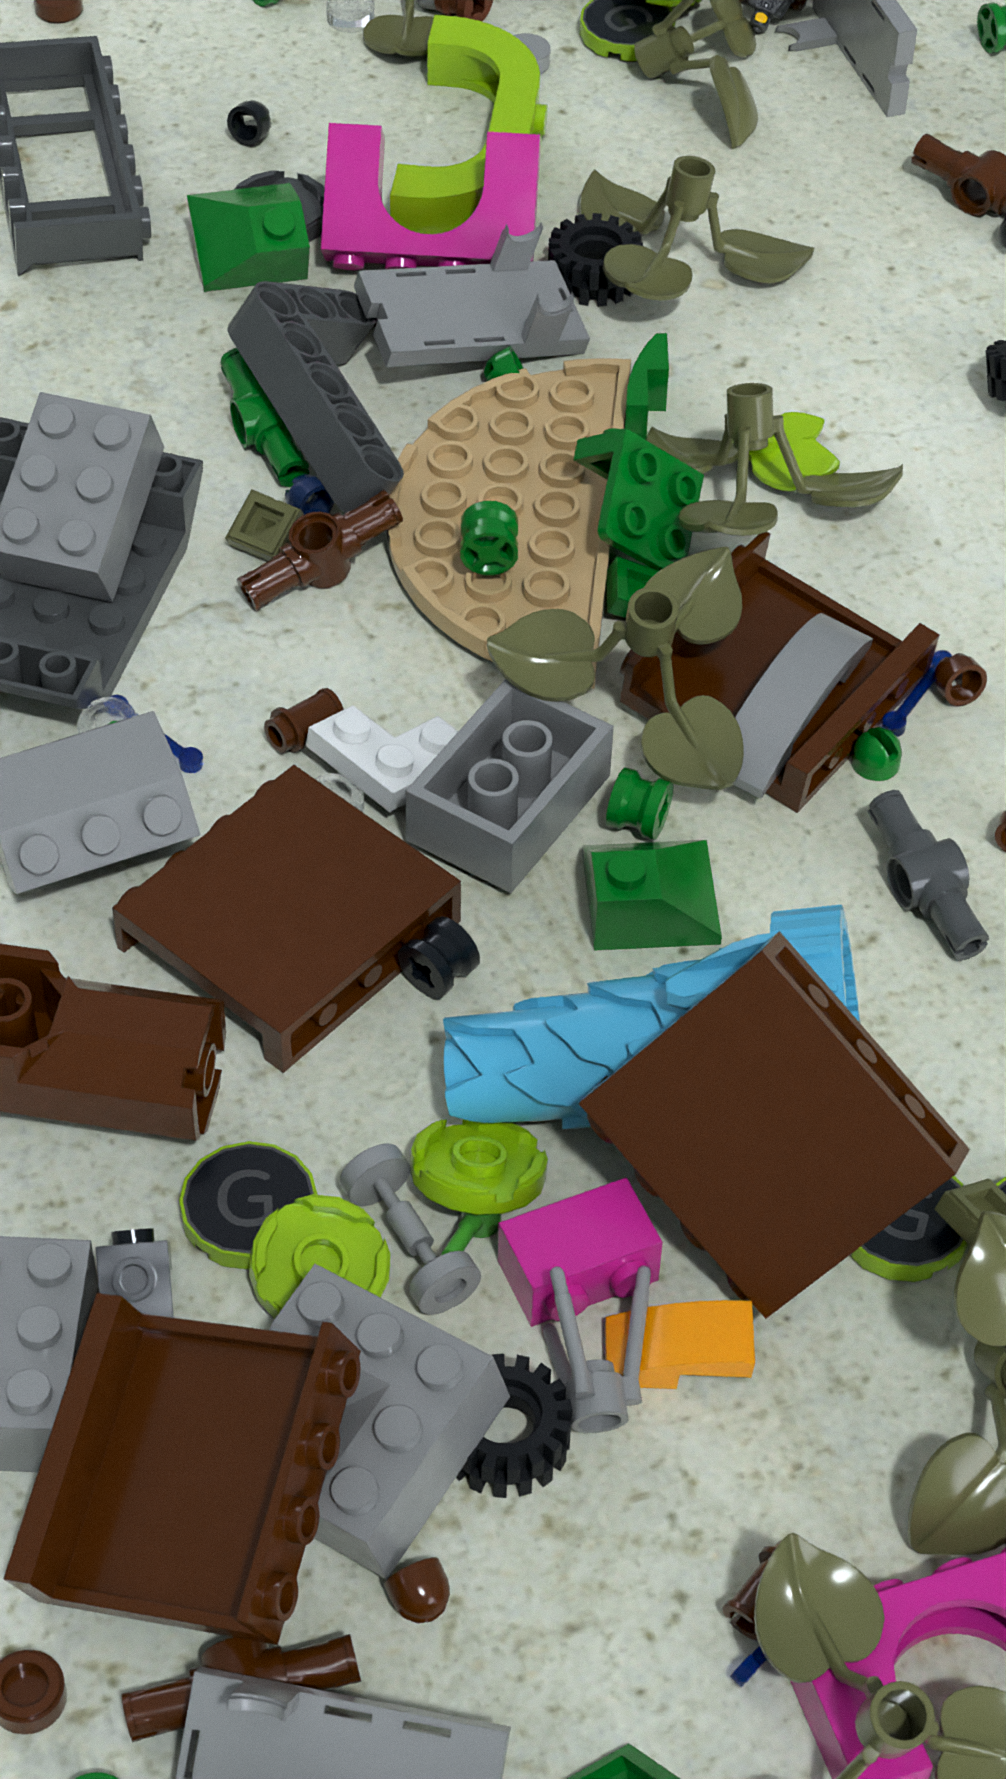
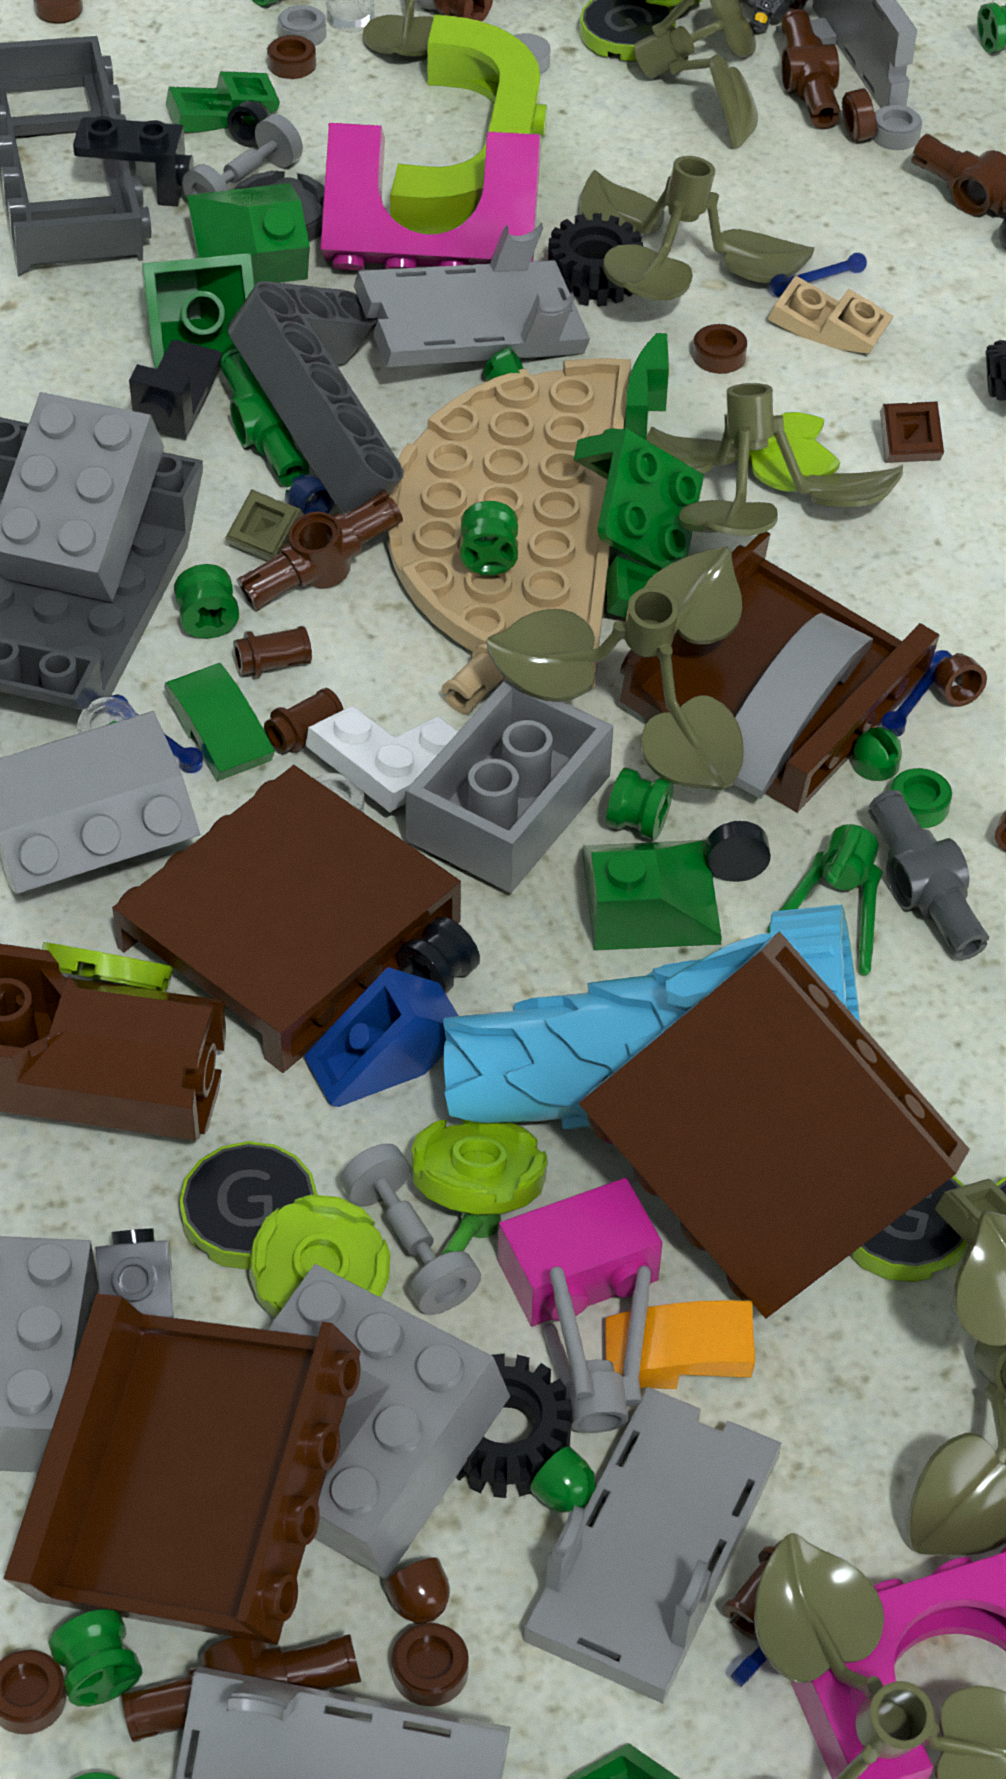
(95, 1657): none -> green wheel
(110, 967): none -> lime tile
(140, 142): none -> black bracket
(176, 387): none -> black bracket
(195, 300): none -> green slope
(206, 601): none -> green wheel
(209, 107): none -> green slope
(220, 720): none -> green slope
(272, 651): none -> reddish brown pin
(276, 141): none -> light grey wheel
(291, 57): none -> reddish brown tile
(304, 22): none -> light grey tile
(382, 1038): none -> blue slope
(430, 1664): none -> reddish brown tile
(472, 681): none -> tan pin
(564, 1481): none -> green hinge
(642, 1571): none -> light grey piece
(719, 348): none -> reddish brown tile
(738, 851): none -> black tile
(810, 68): none -> reddish brown pin
(845, 324): none -> tan slope
(845, 865): none -> green plant
(855, 263): none -> clear blue hinge
(859, 115): none -> reddish brown tile
(897, 127): none -> light grey tile
(911, 432): none -> reddish brown tile
(926, 795): none -> green tile

